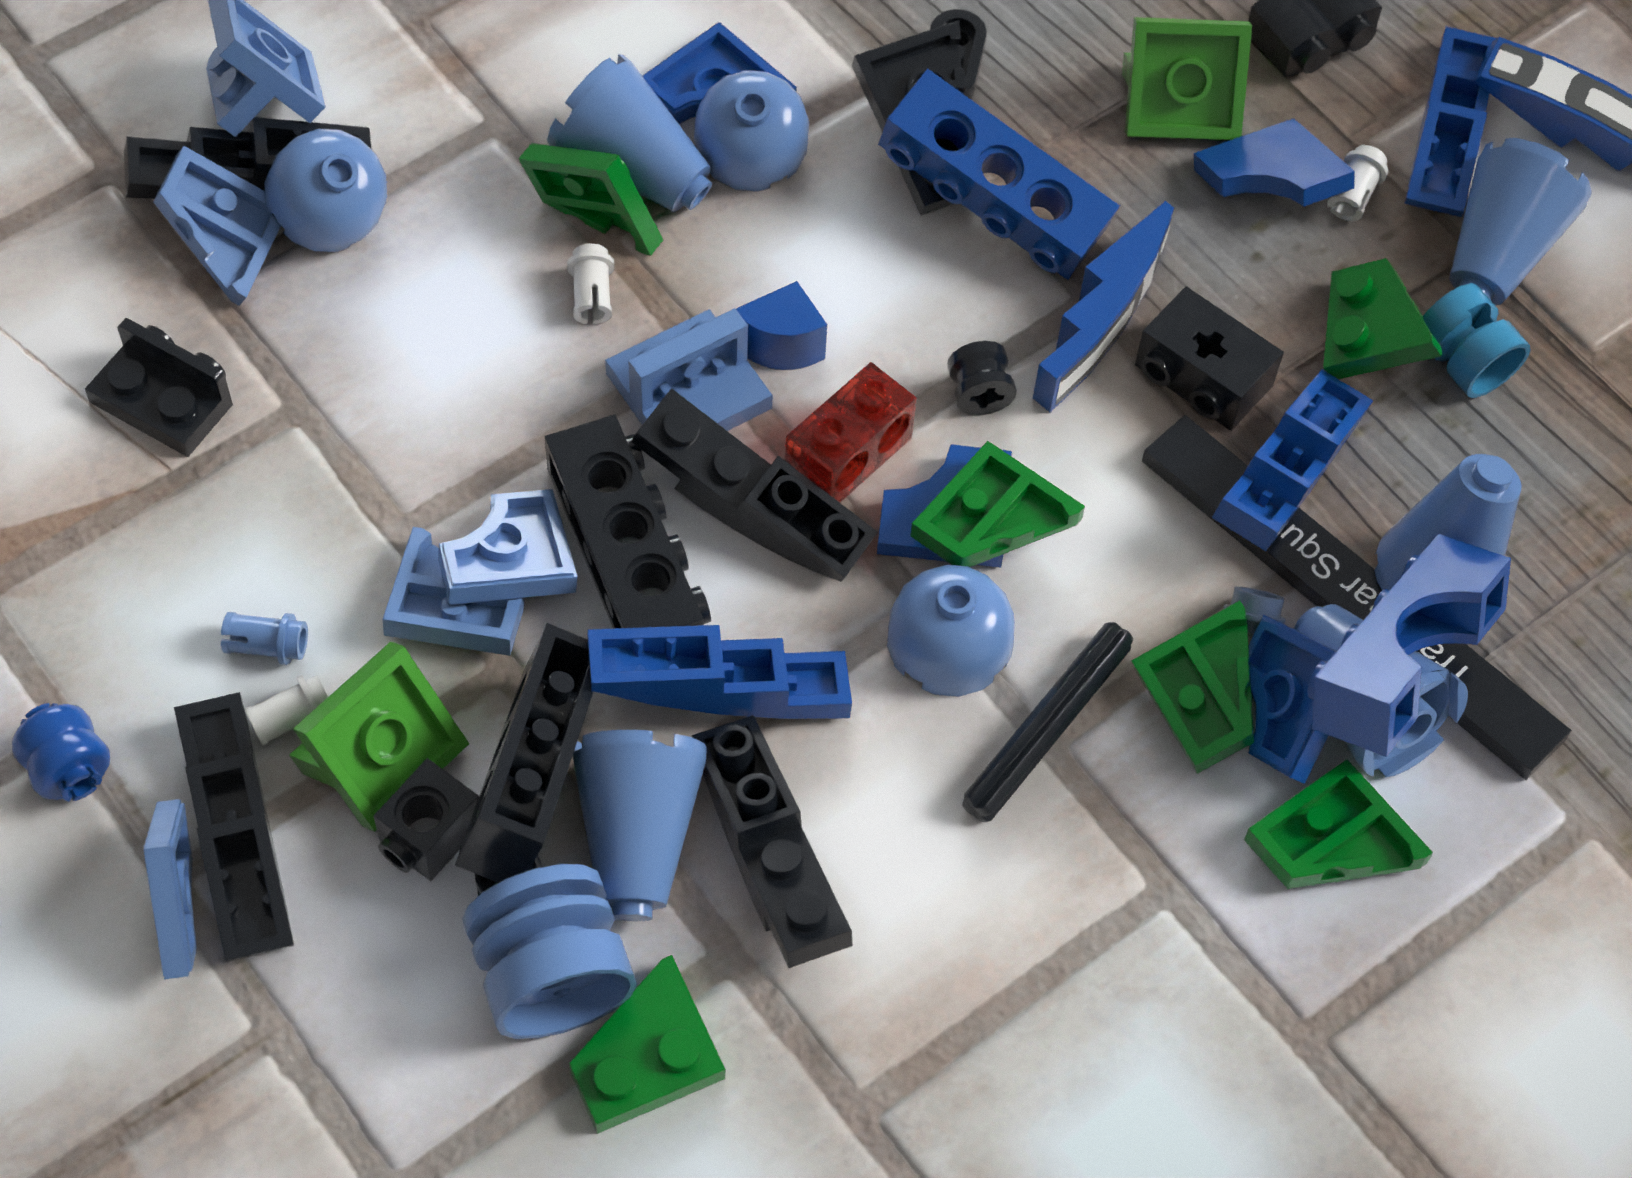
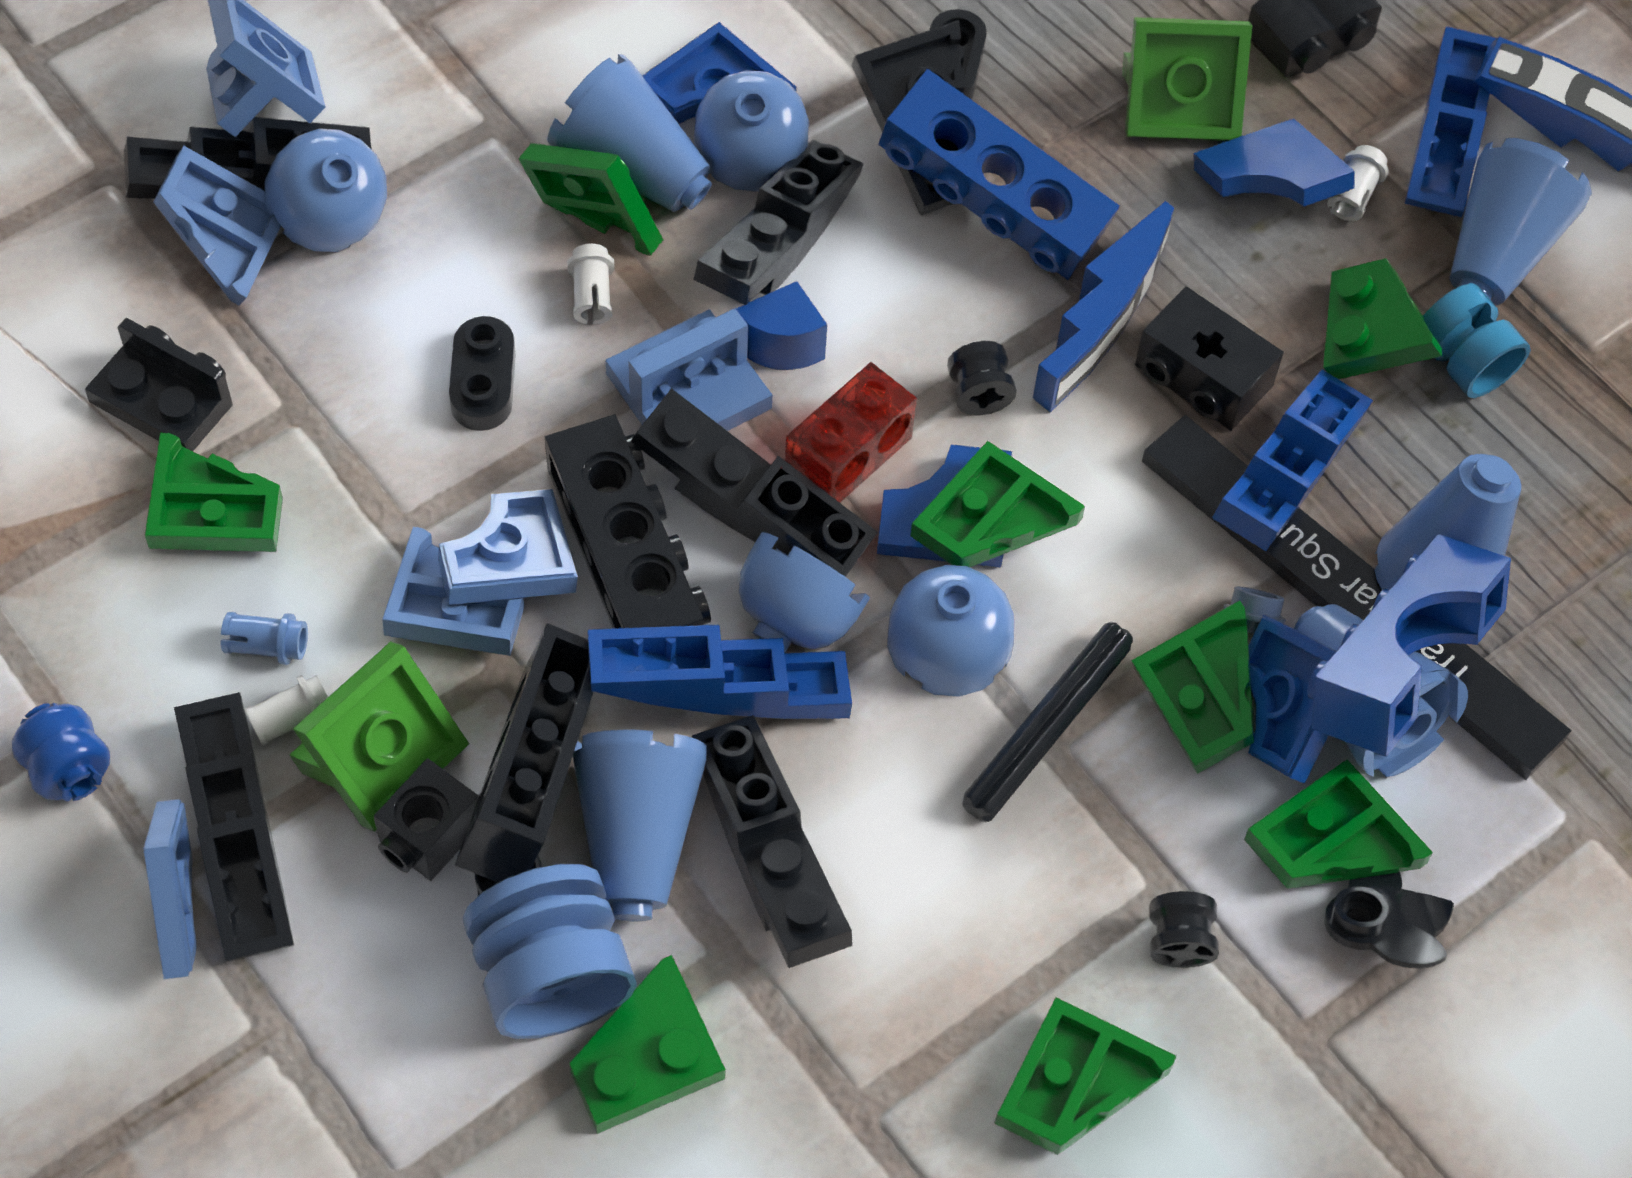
(209, 503): none -> green wing
(482, 368): none -> black plate
(782, 227): none -> black slope
(797, 596): none -> medium blue cylinder
(1078, 1077): none -> green wing
(1183, 929): none -> black wheel
(1389, 921): none -> black plate

